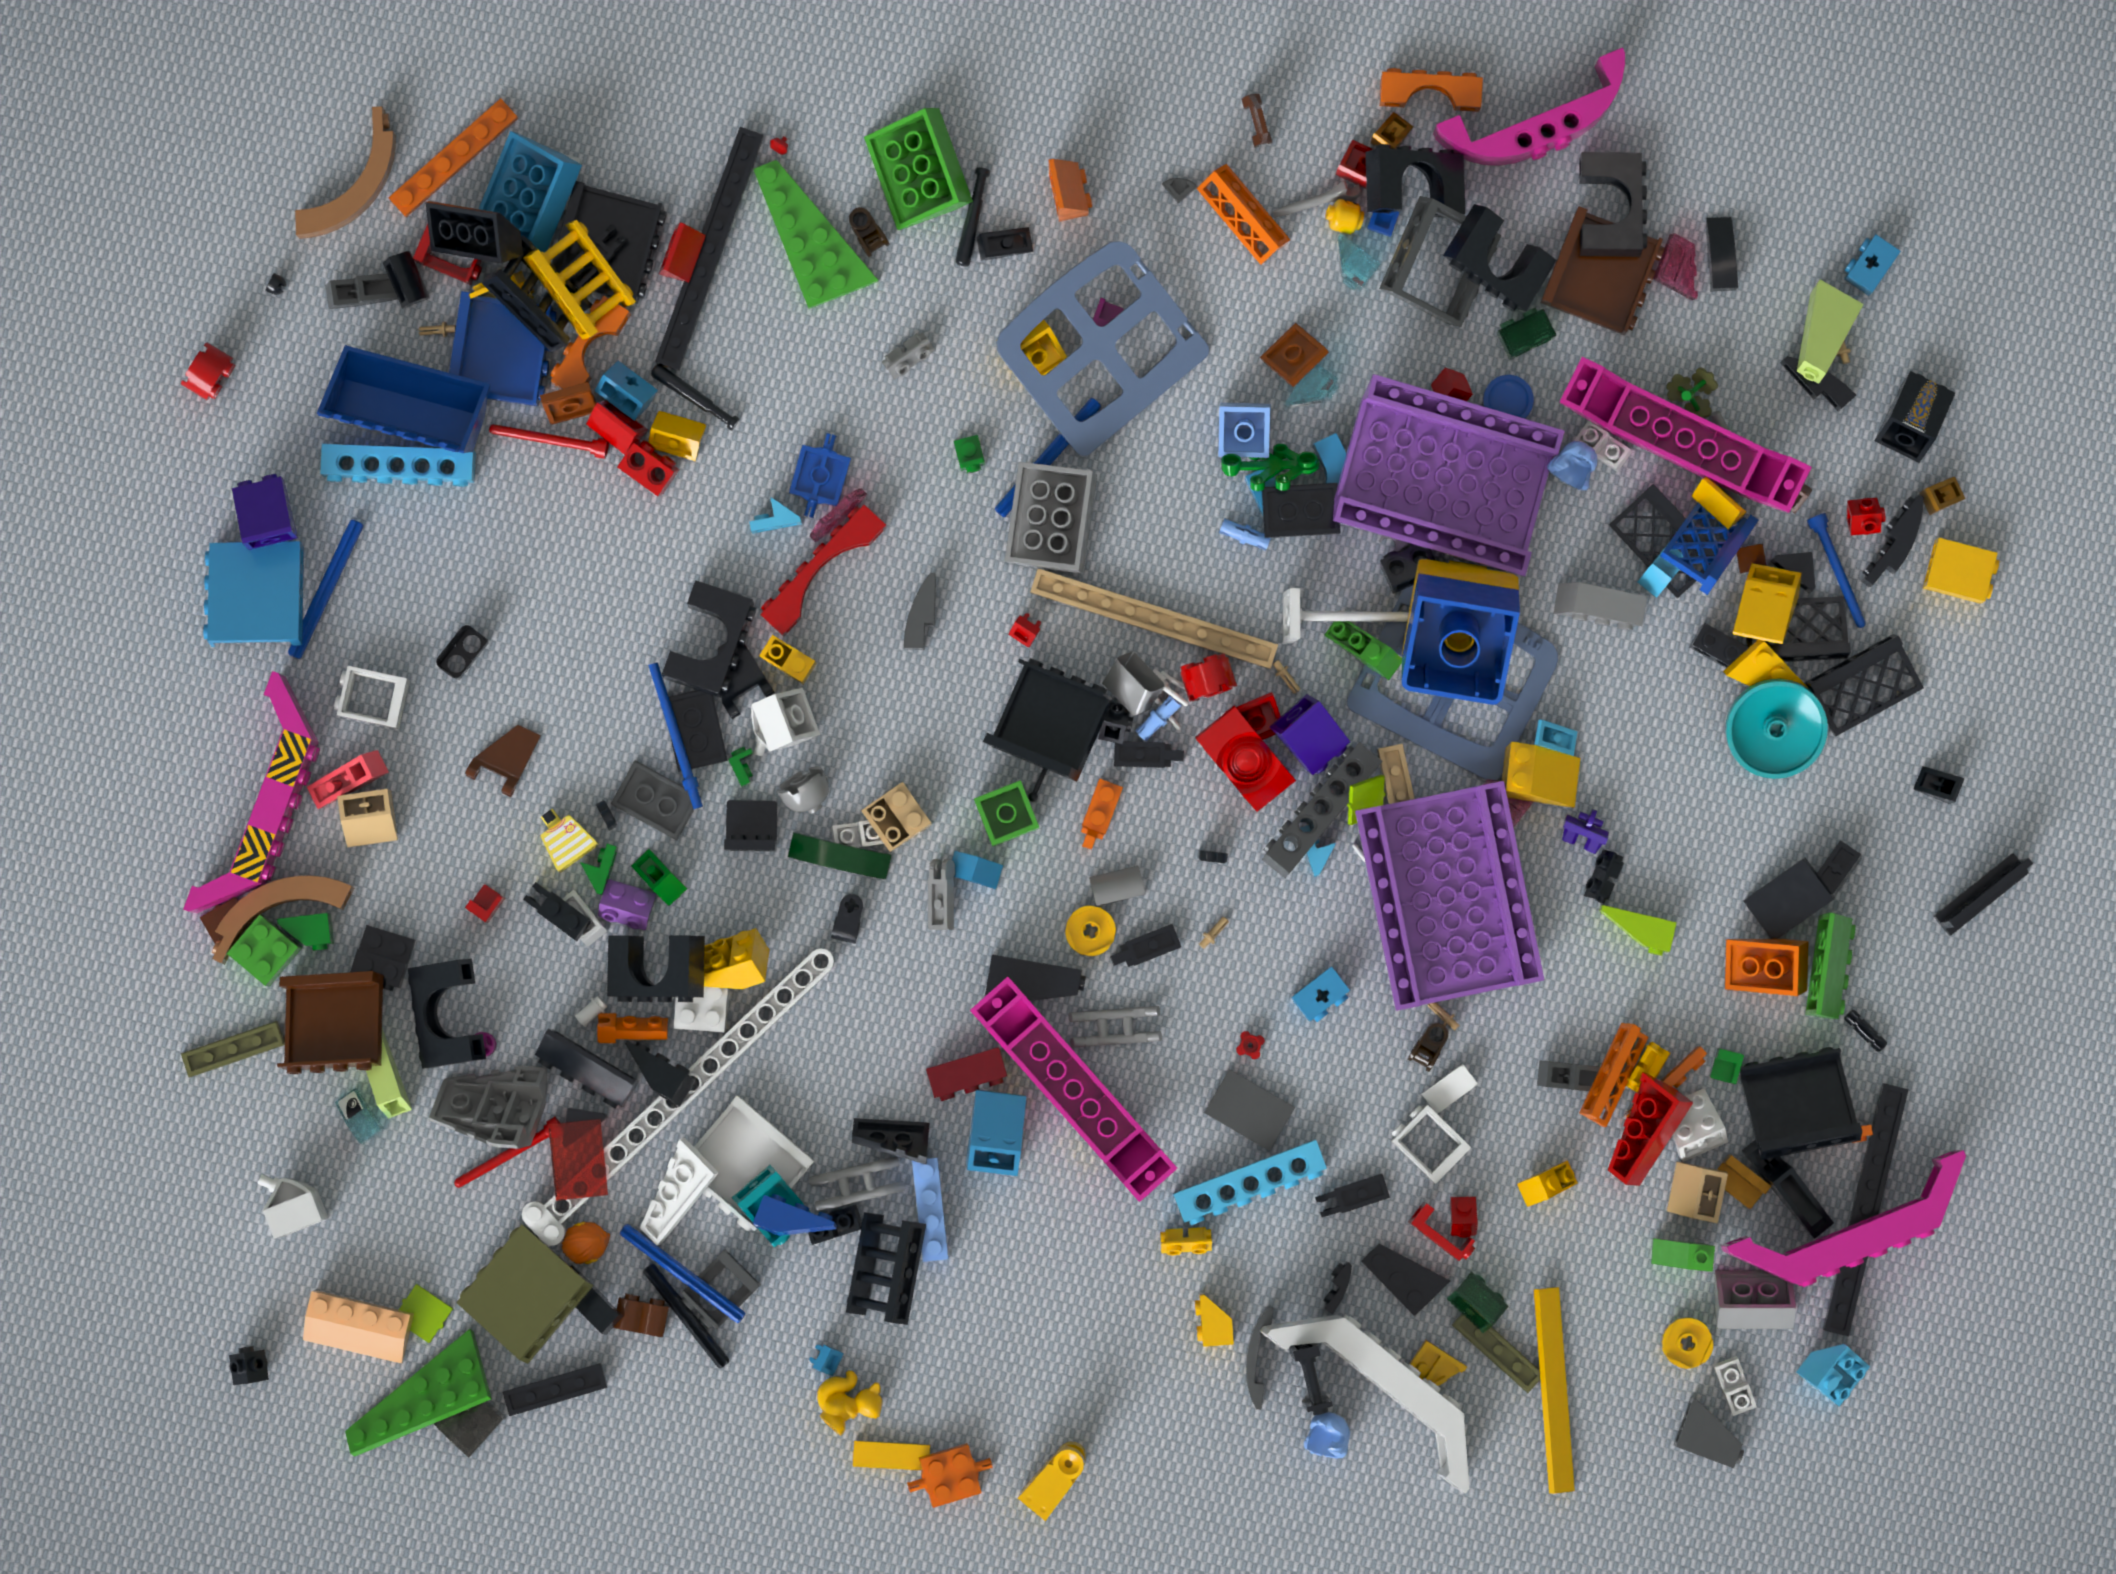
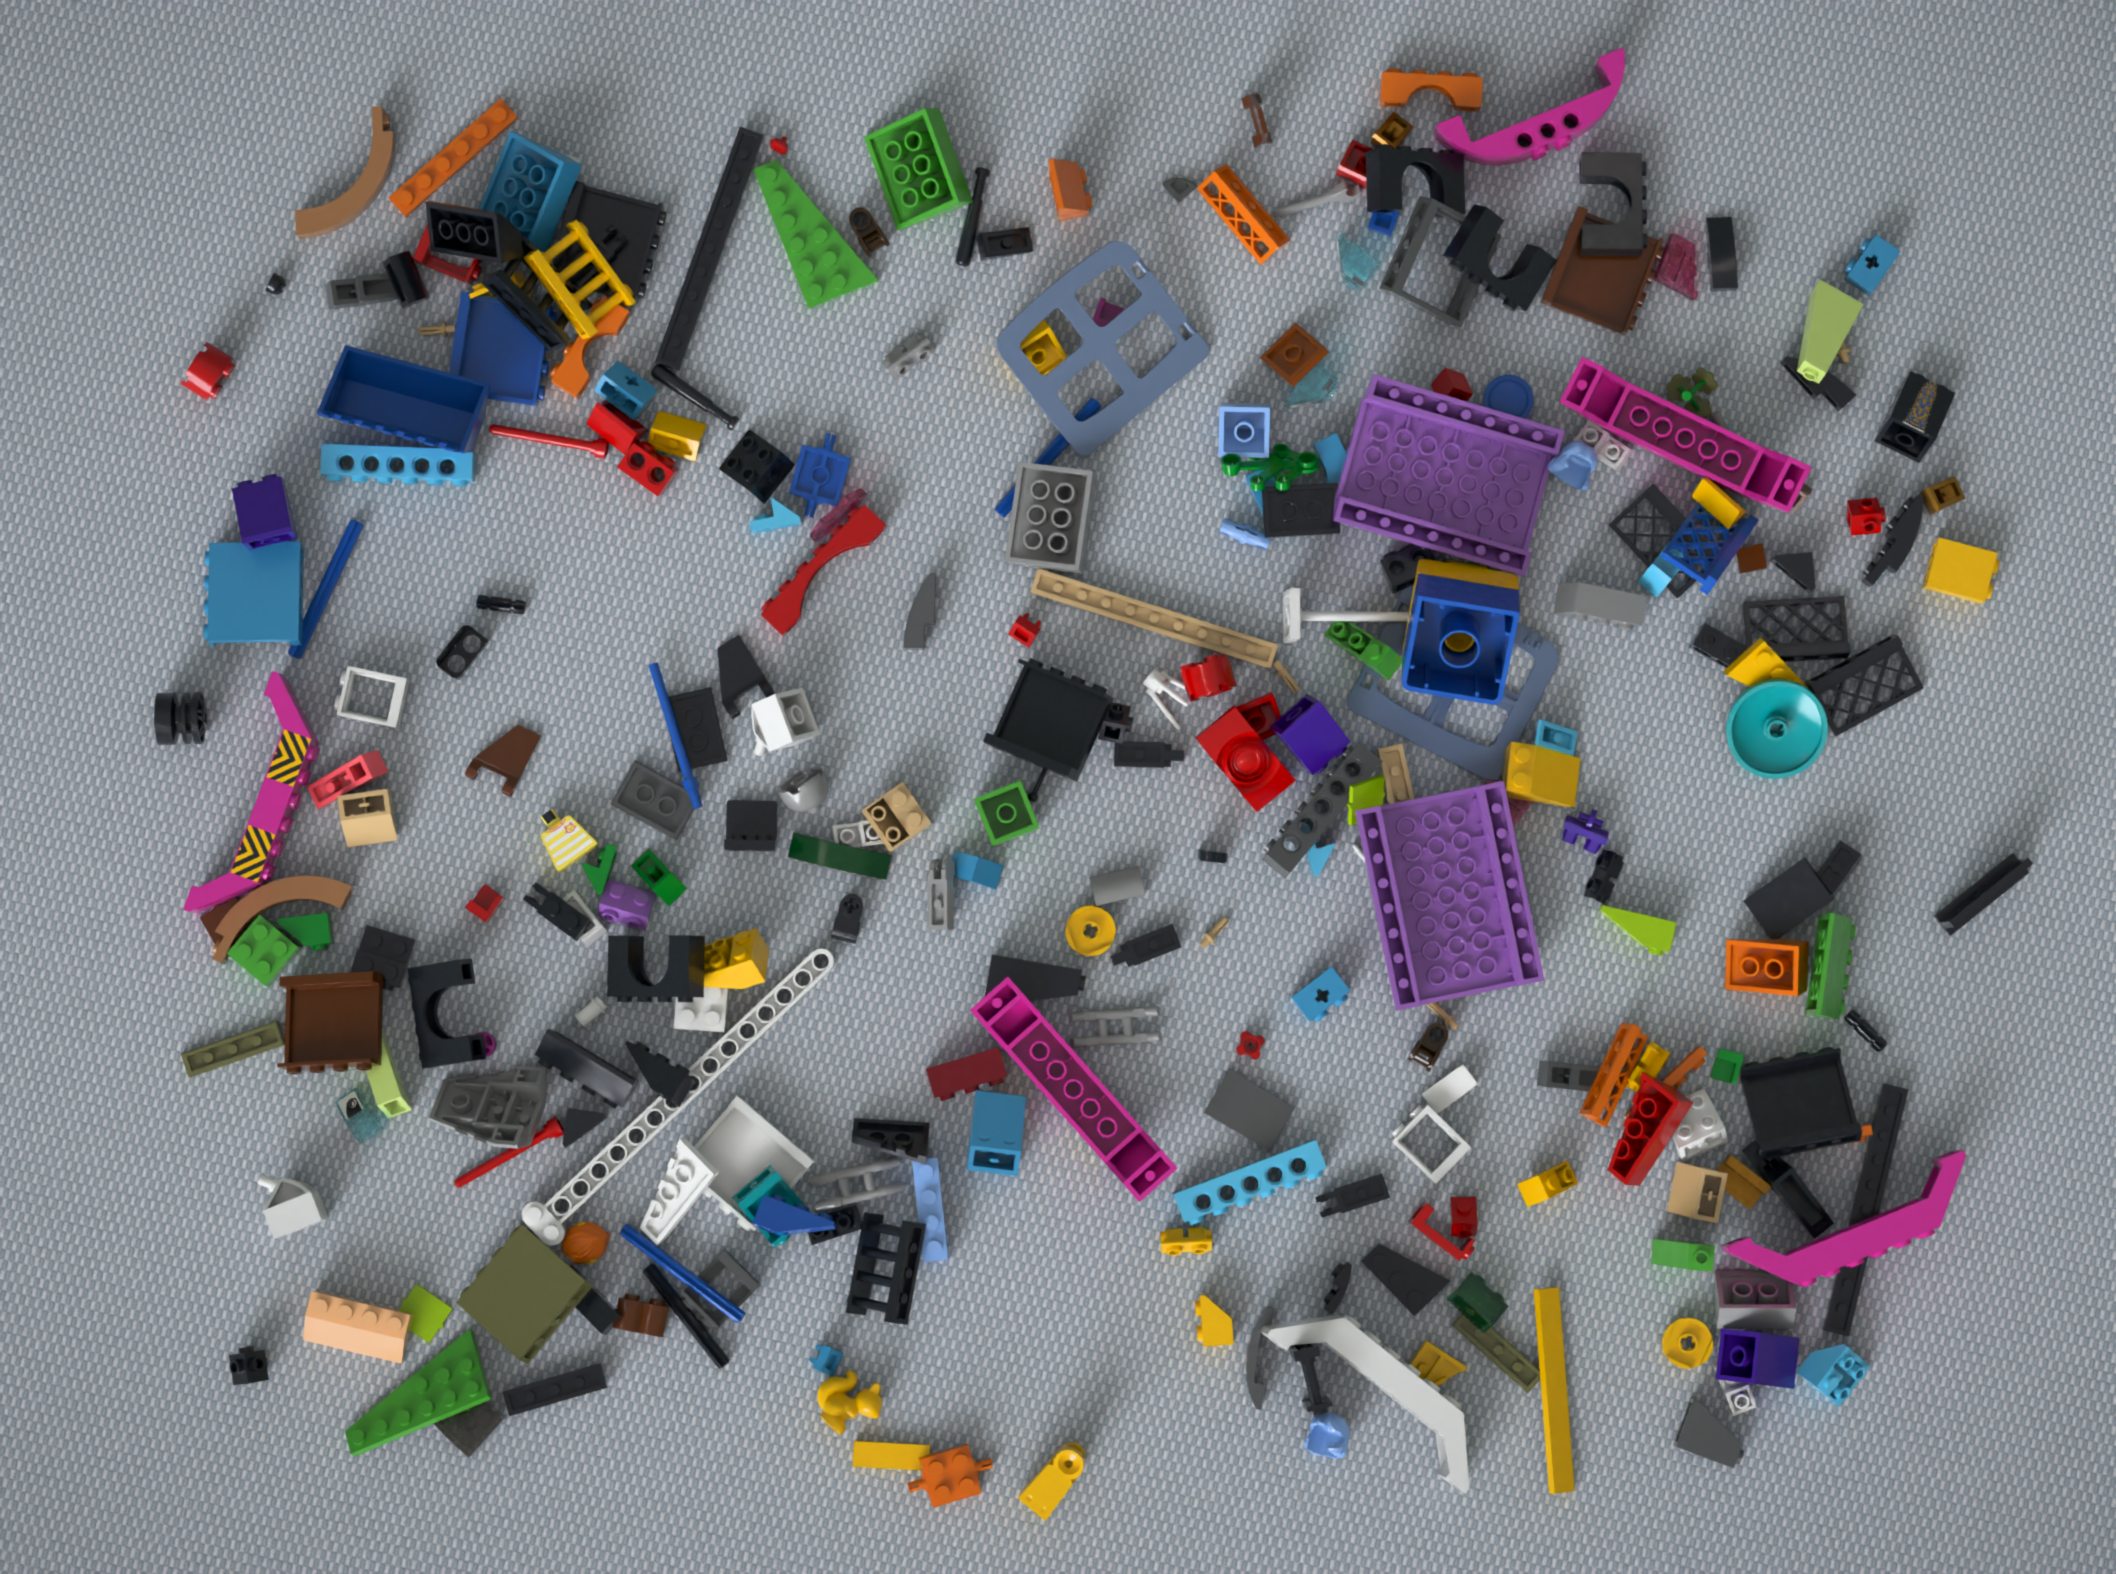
(177, 718): none -> black wheel
(501, 604): none -> black axle
(568, 403): dark orange tile -> none
(578, 1159): clear red piece -> none
(606, 815): black tile -> none
(630, 1027): orange plate -> none
(682, 253): red slope -> none
(713, 674): black arch -> none
(741, 771): green bracket -> none
(757, 466): none -> black bracket
(788, 659): yellow slope -> none
(969, 454): green bracket -> none
(1100, 811): orange hinge -> none
(1134, 684): light grey piece -> none
(1158, 718): light blue pin -> none
(1345, 216): yellow head -> none
(1526, 333): clear green brick -> none
(1757, 1358): none -> dark purple slope
(1767, 603): yellow slope -> none
(1820, 525): blue piece -> none
(1939, 785): black slope -> none

